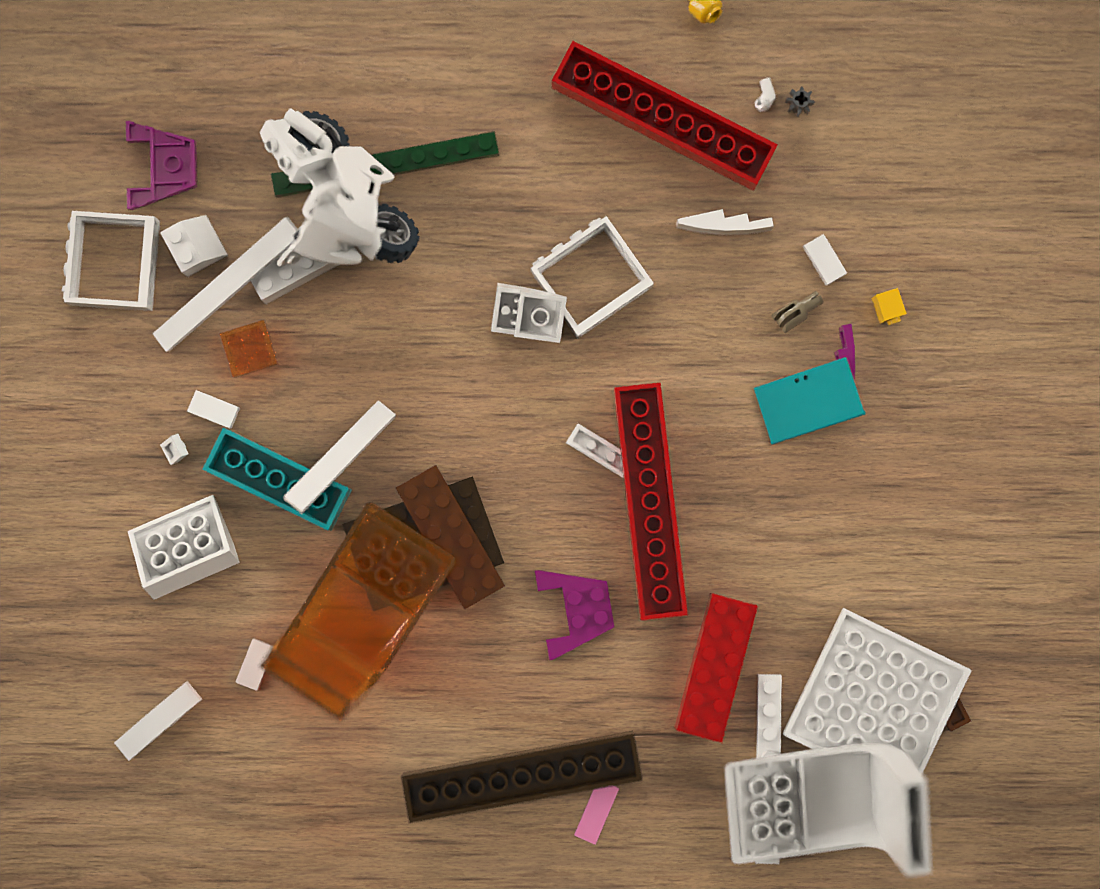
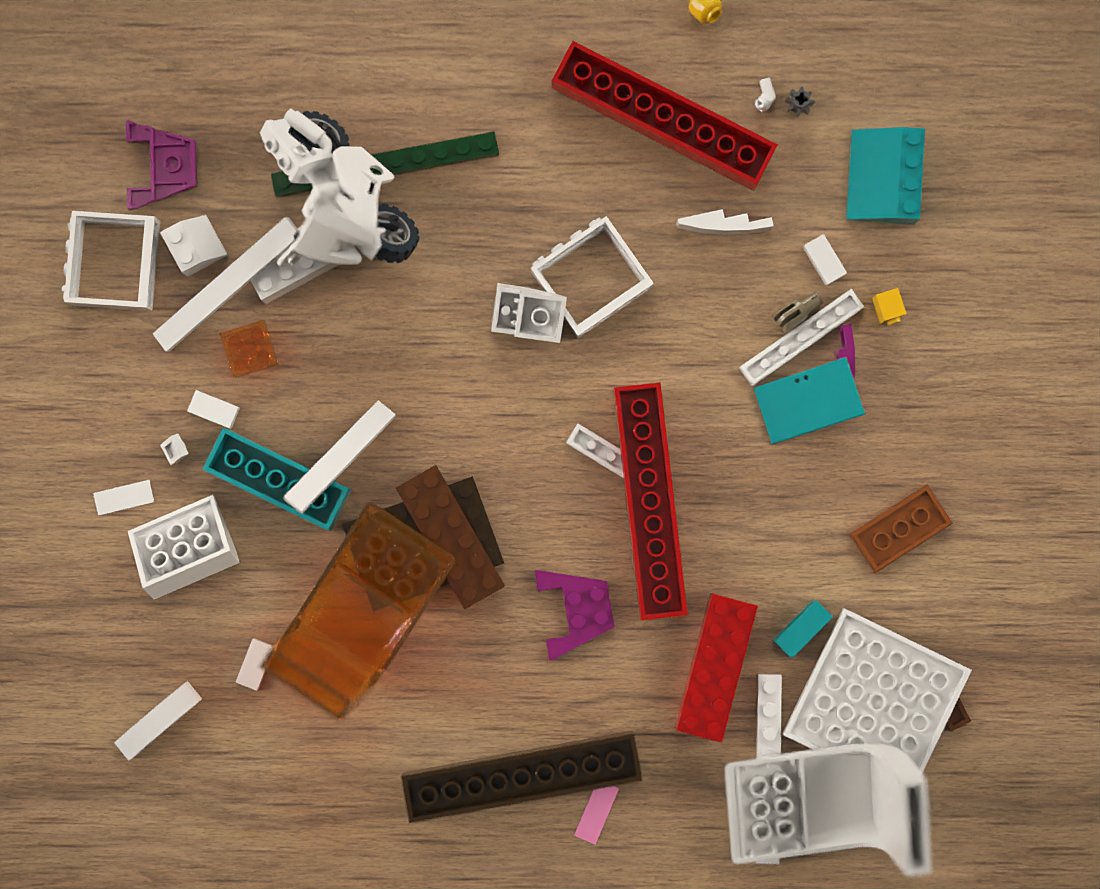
(123, 497): none -> white sticker
(801, 337): none -> white tile
(802, 628): none -> teal piece
(886, 175): none -> teal slope
(900, 528): none -> dark orange tile

